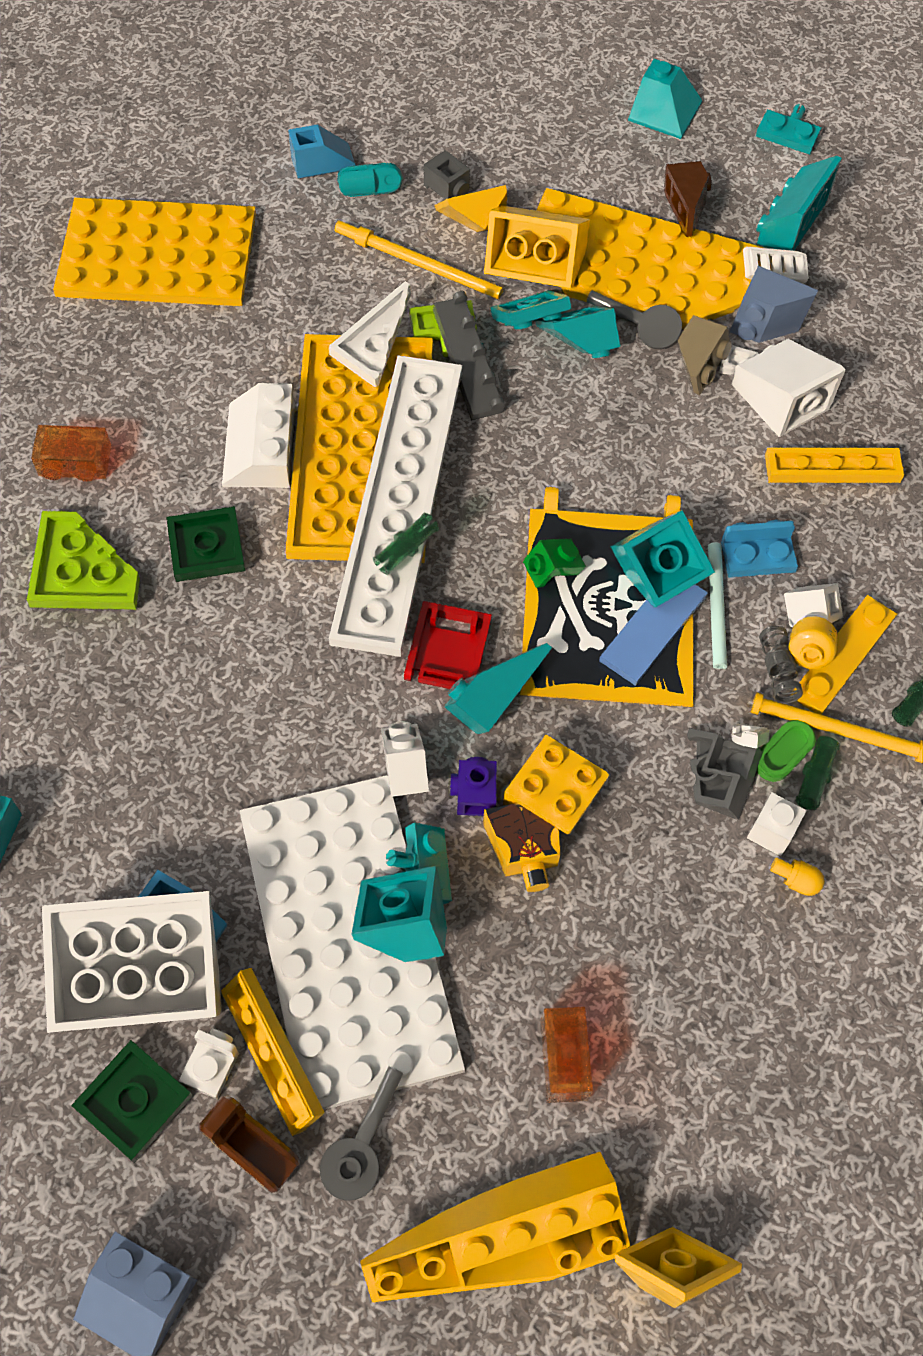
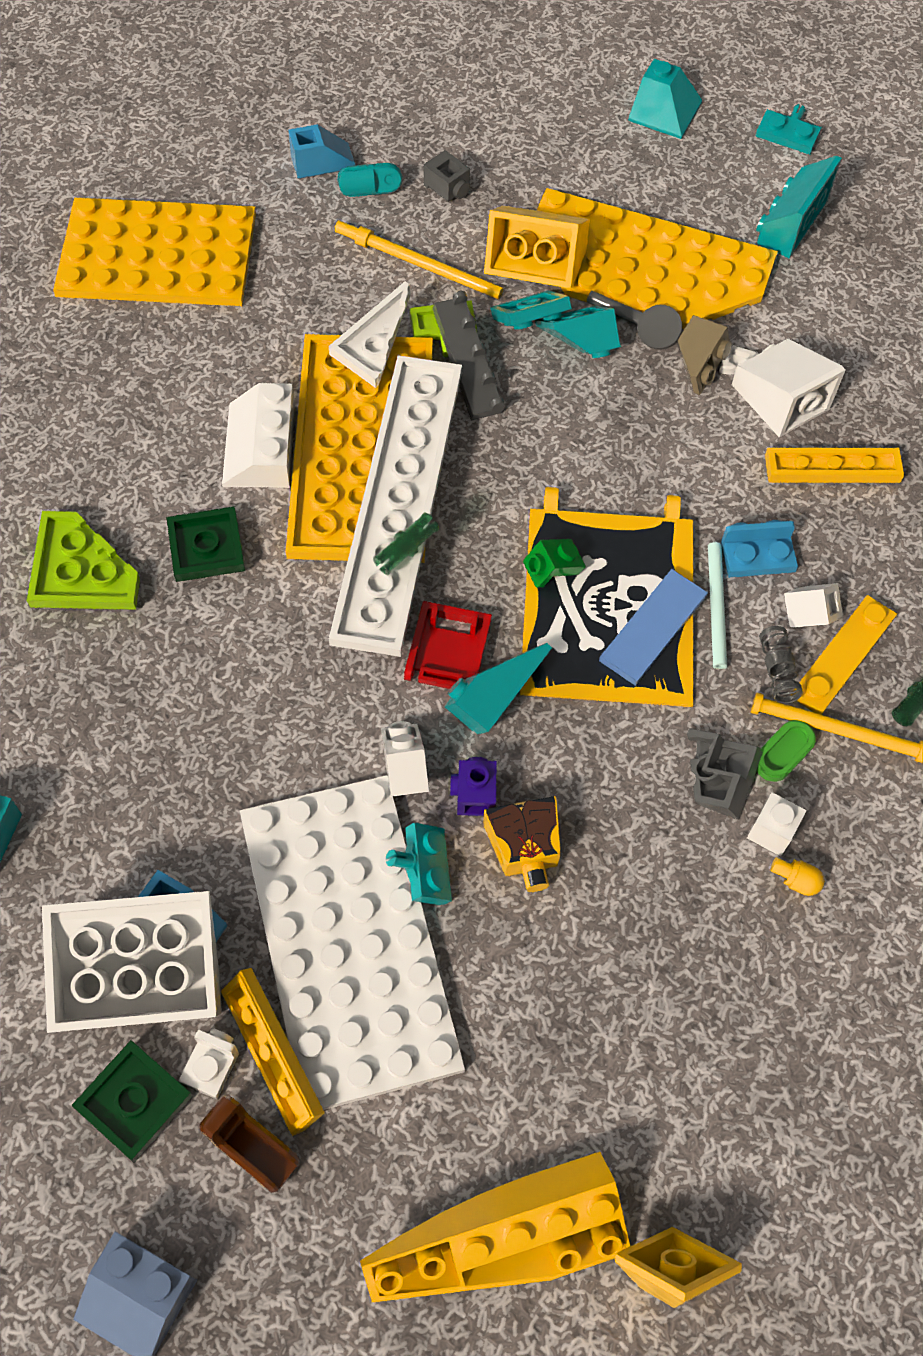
(71, 452): clear orange brick -> none
(350, 1164): dark grey piece -> none
(402, 915): teal slope -> none
(474, 208): yellow slope -> none
(556, 784): yellow bracket -> none
(566, 1055): clear orange brick -> none
(663, 558): teal slope -> none
(686, 192): reddish brown slope -> none
(750, 735): white tile -> none
(772, 307): sand blue slope -> none
(793, 262): white slope -> none
(813, 642): yellow head -> none
(817, 773): clear green pin -> none

